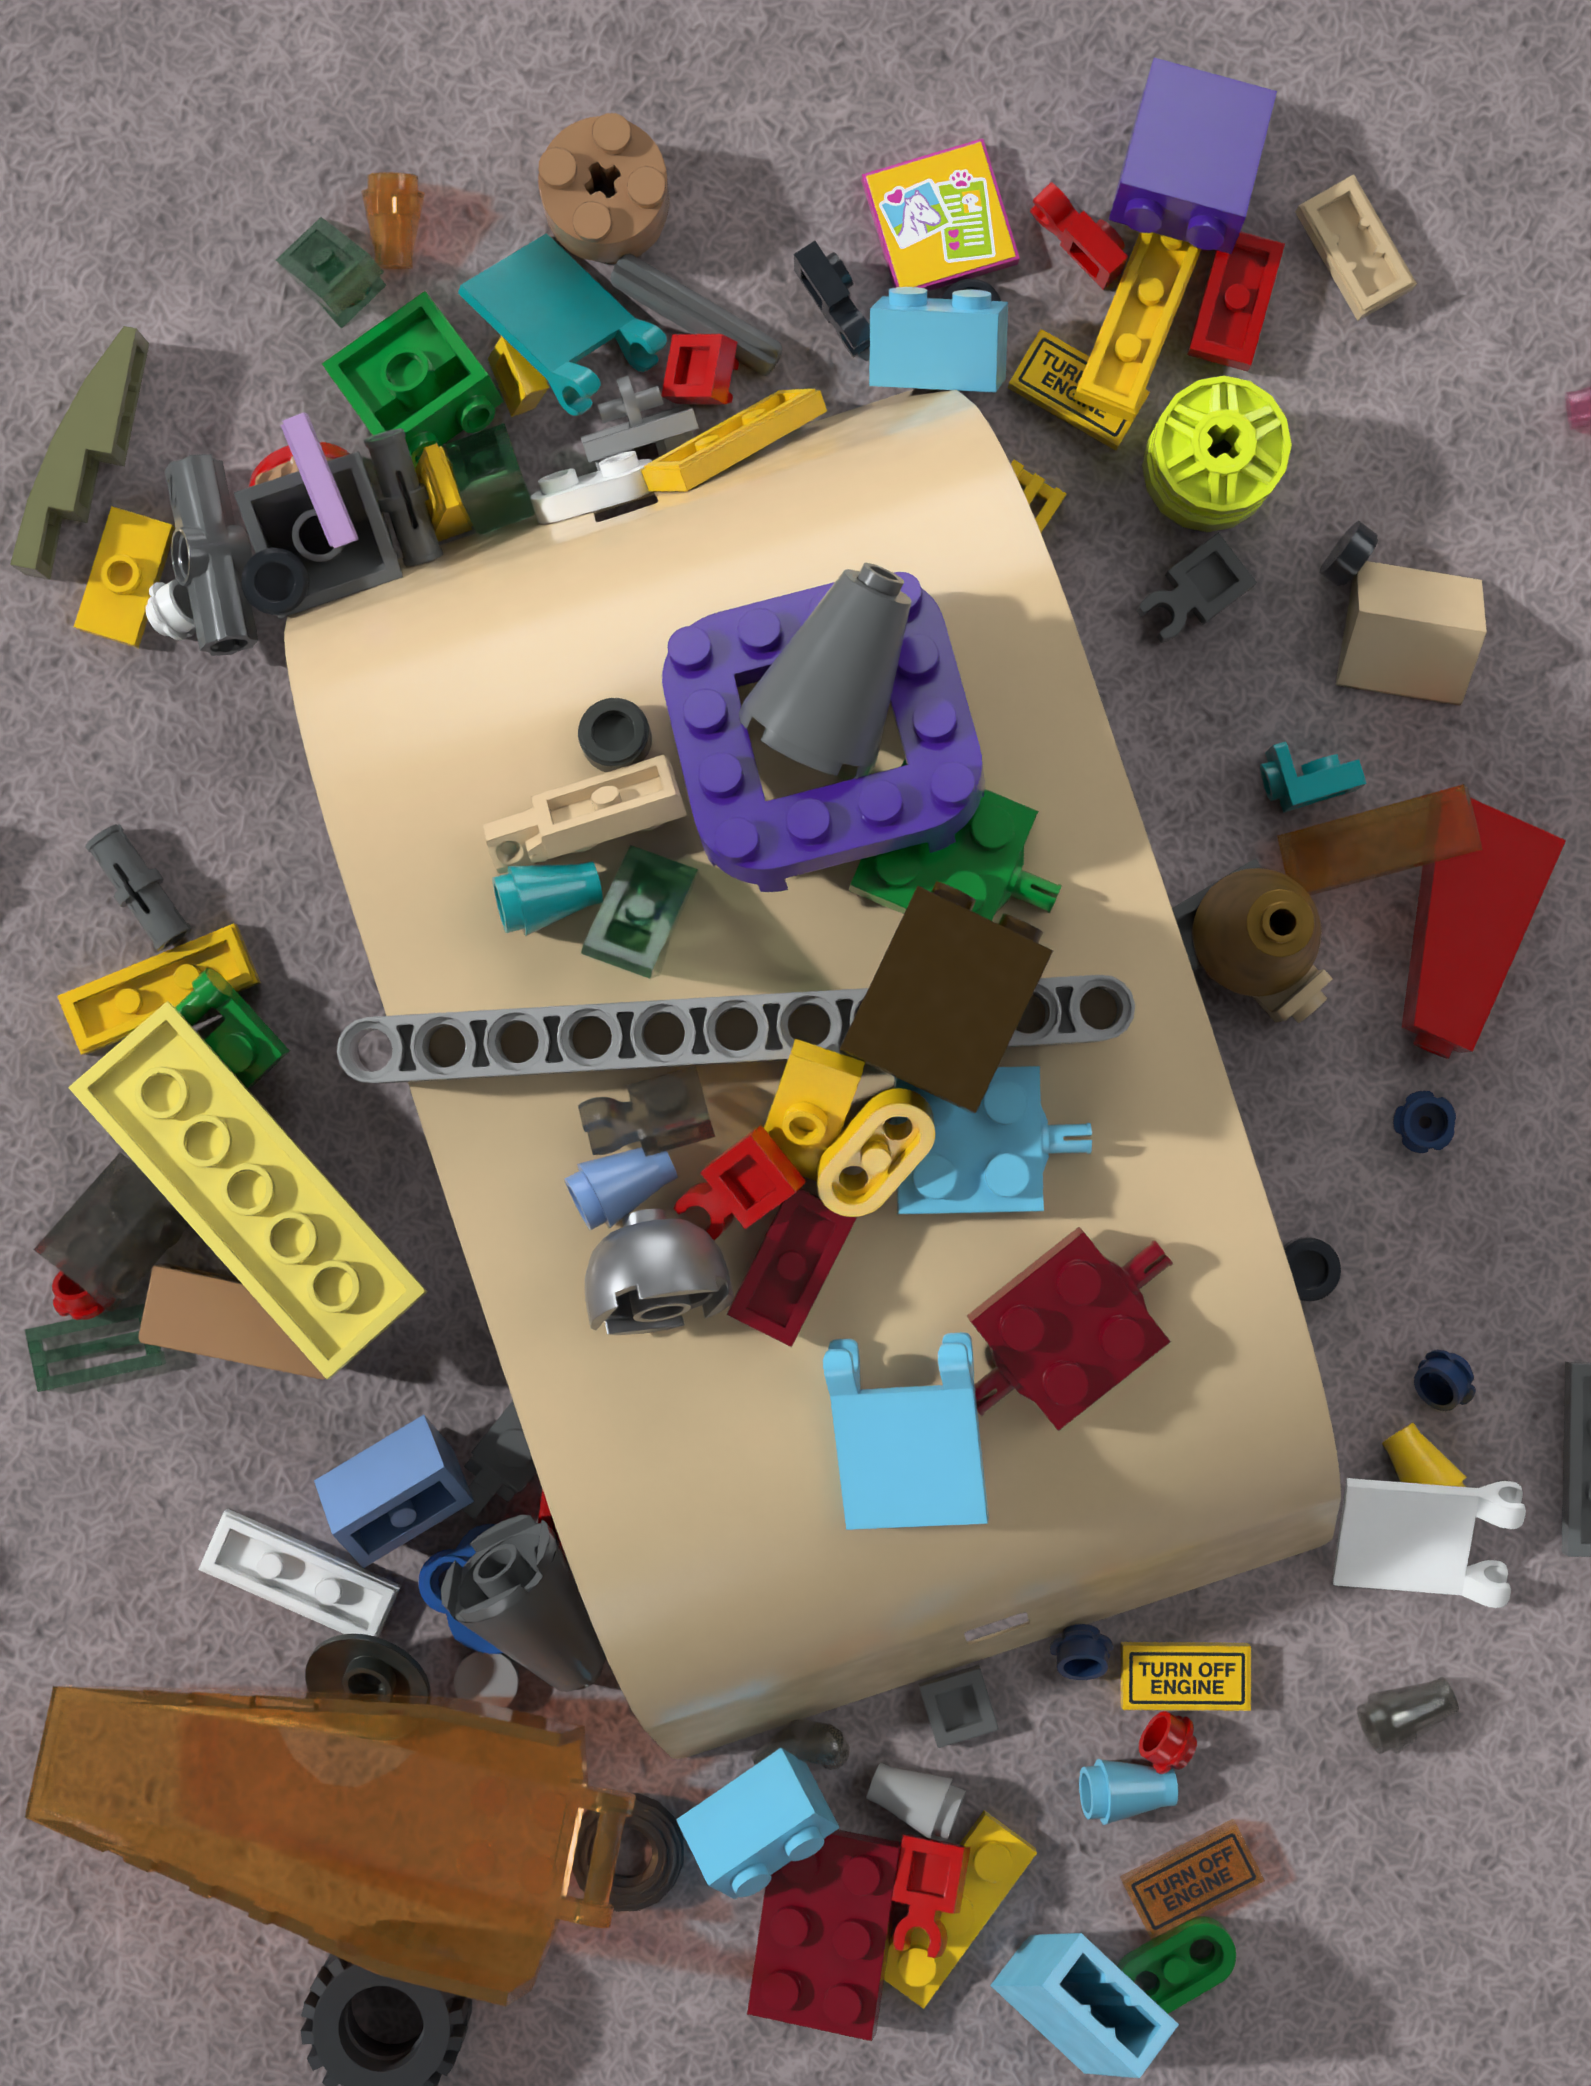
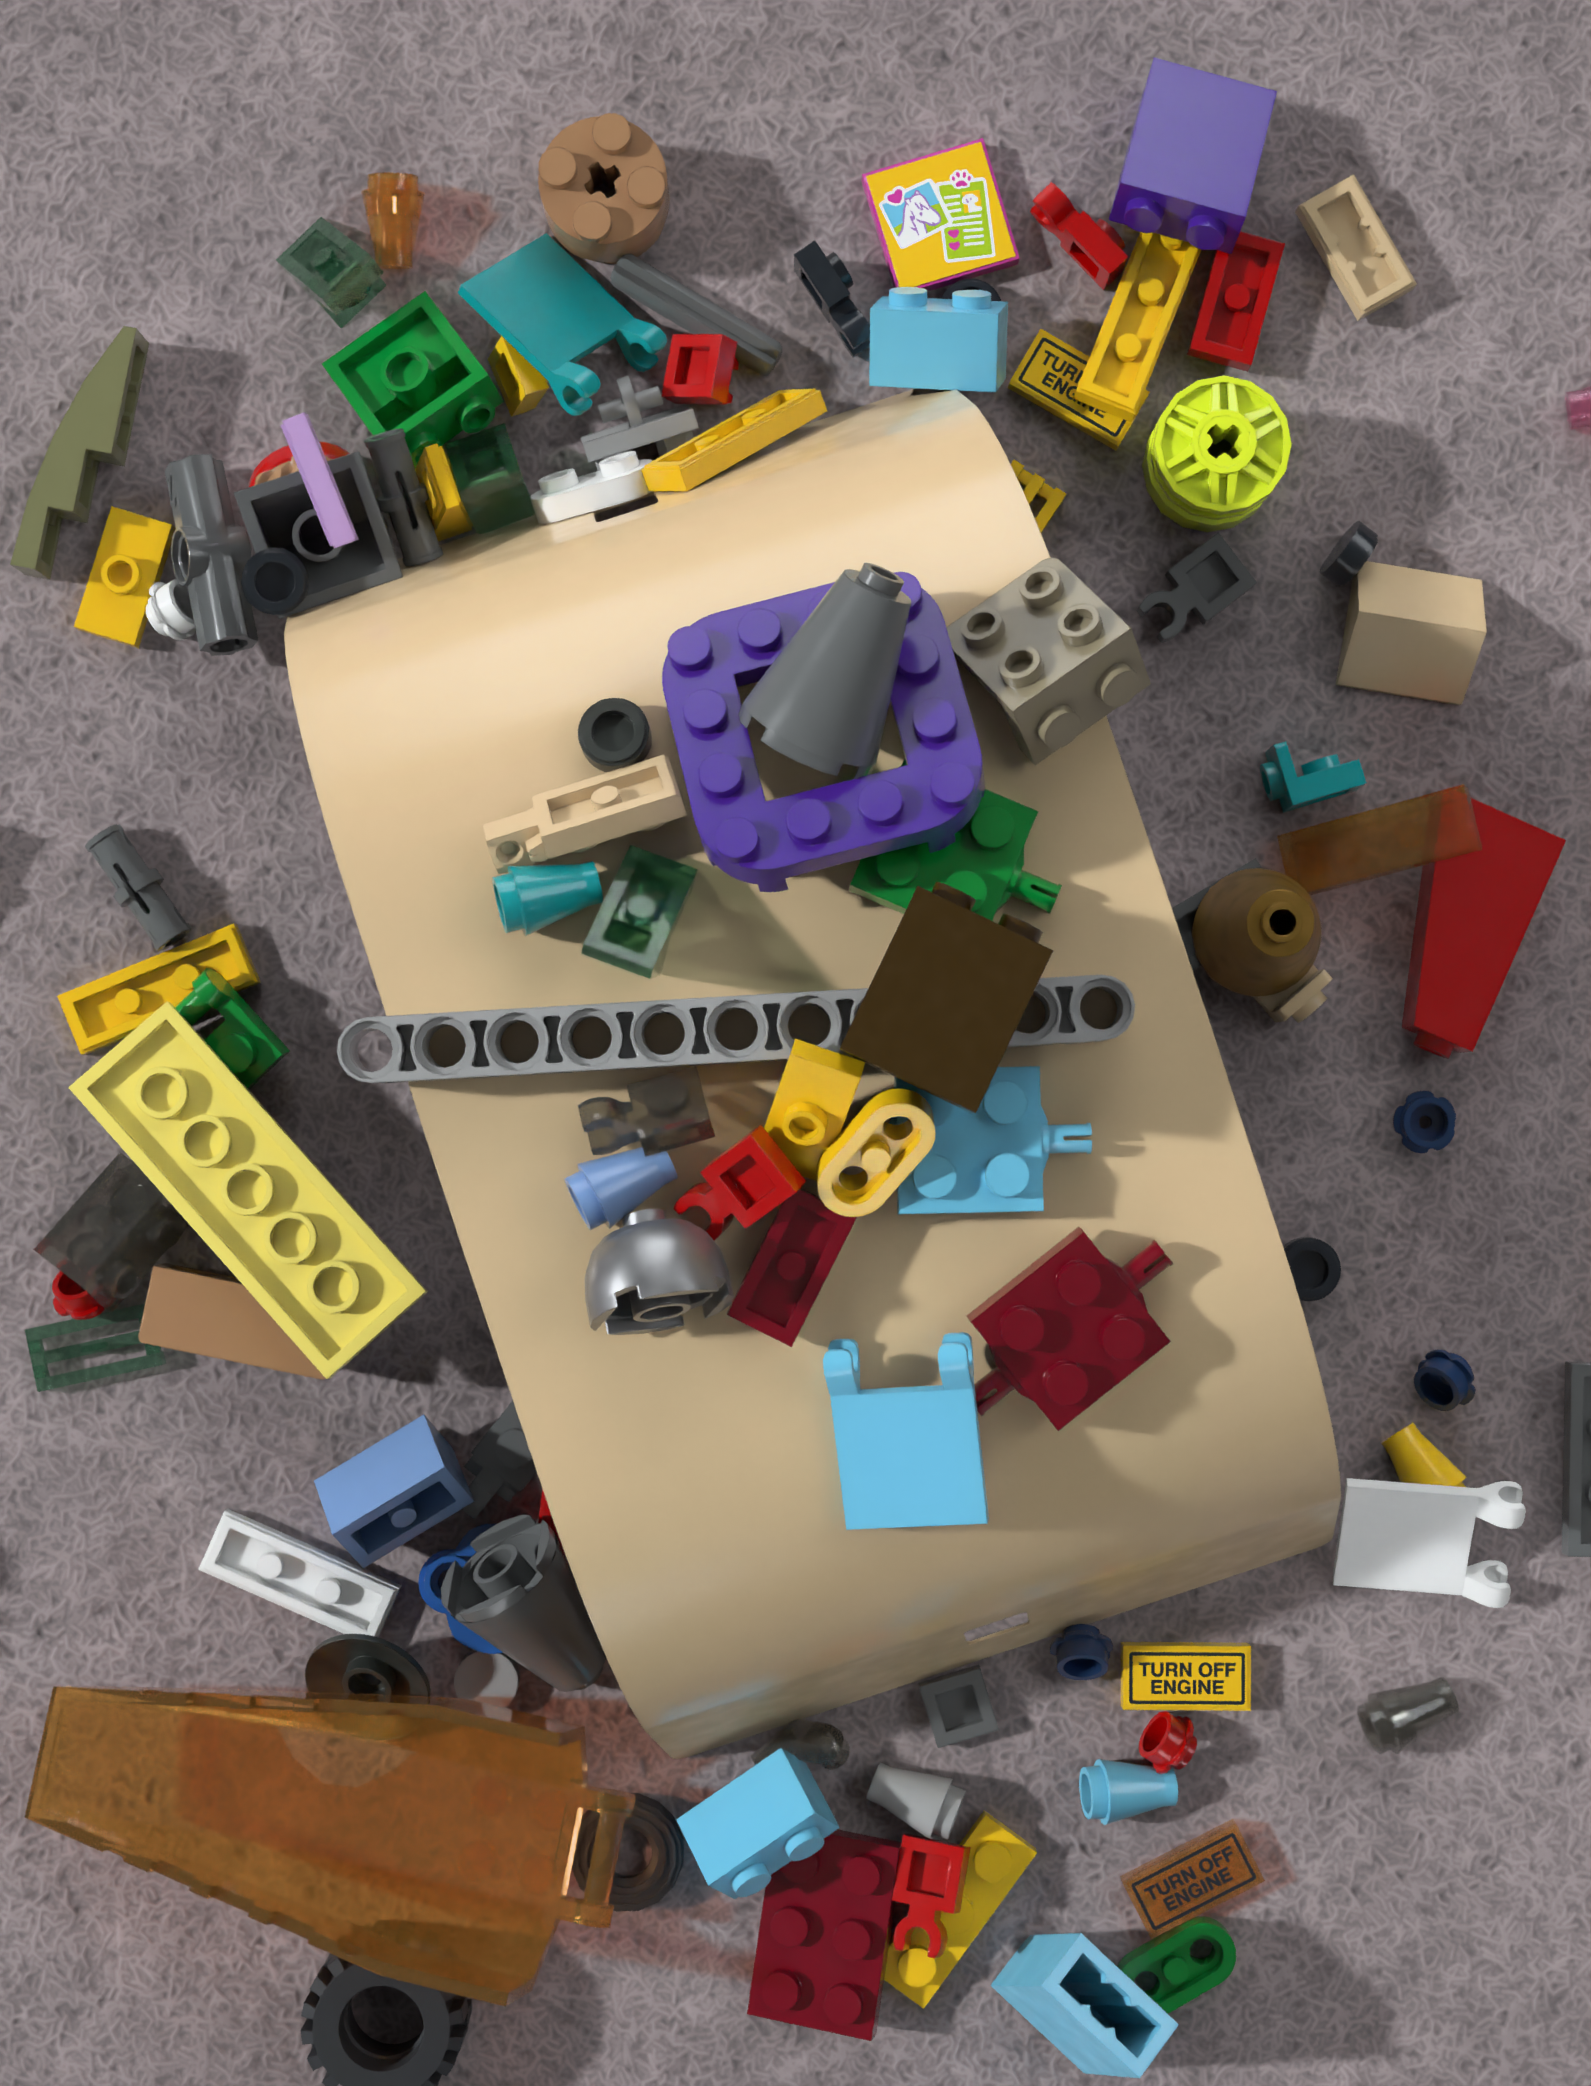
(1049, 656): none -> dark tan bracket

